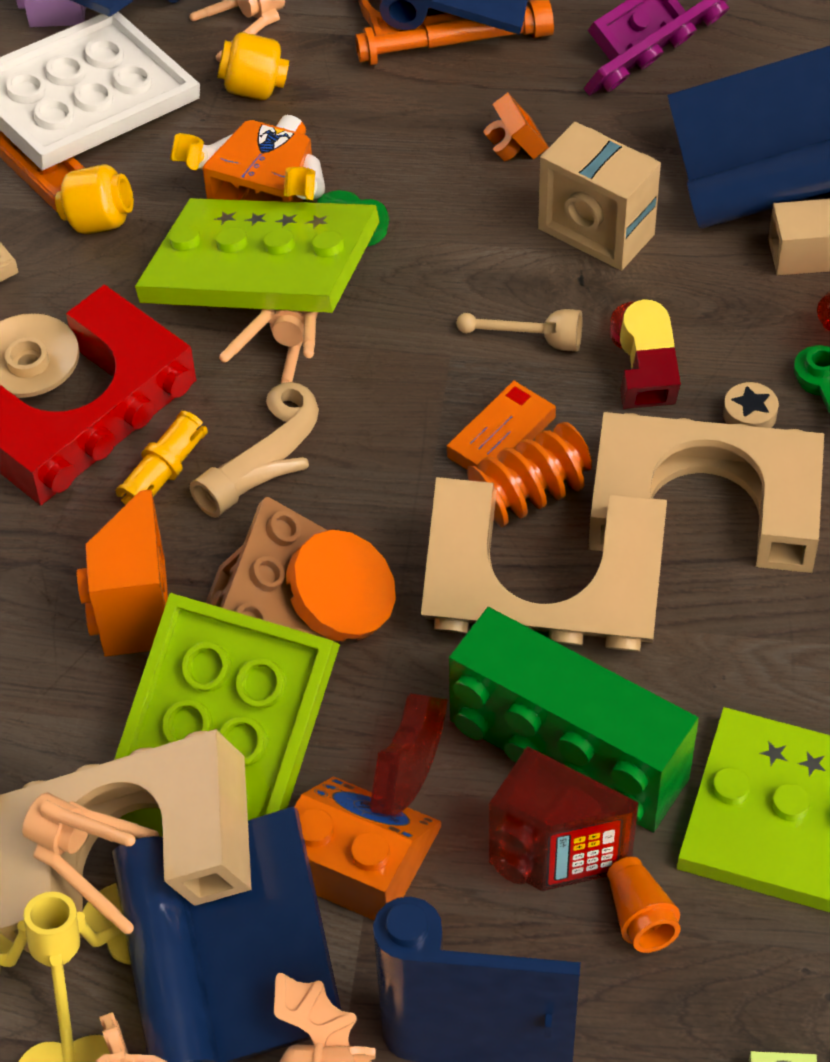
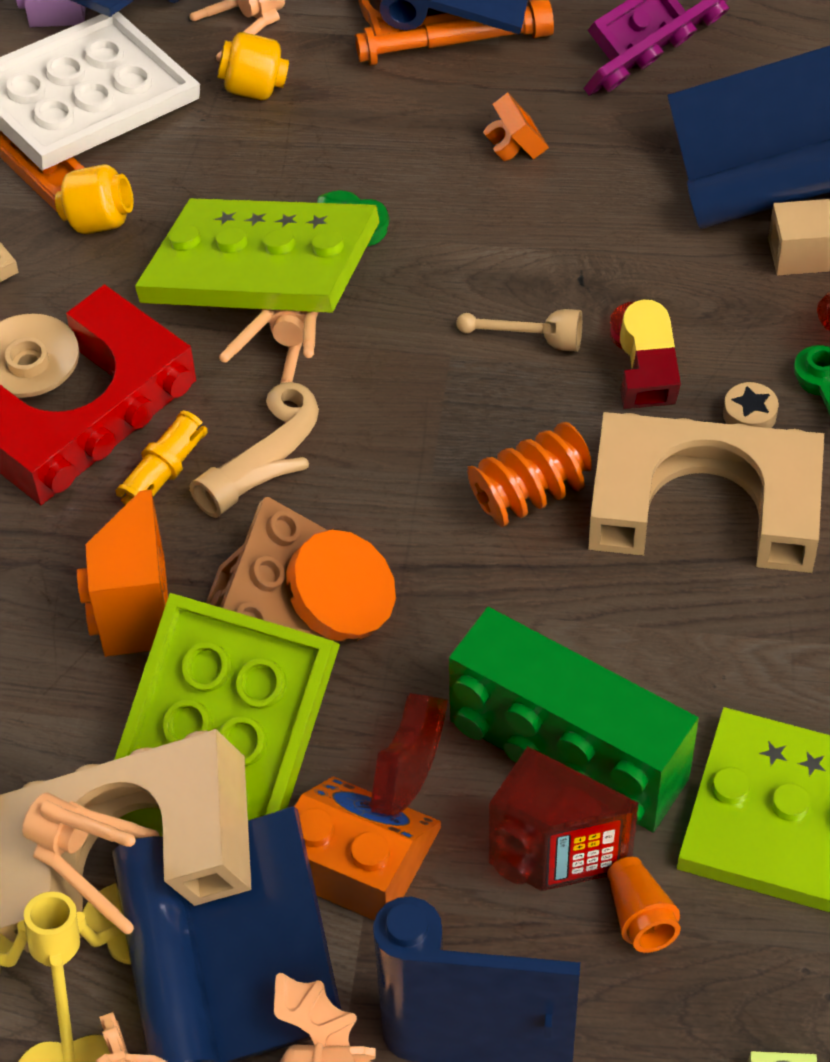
(256, 162): orange torso -> none
(504, 423): orange tile -> none
(598, 195): tan container -> none
(613, 606): tan arch -> none

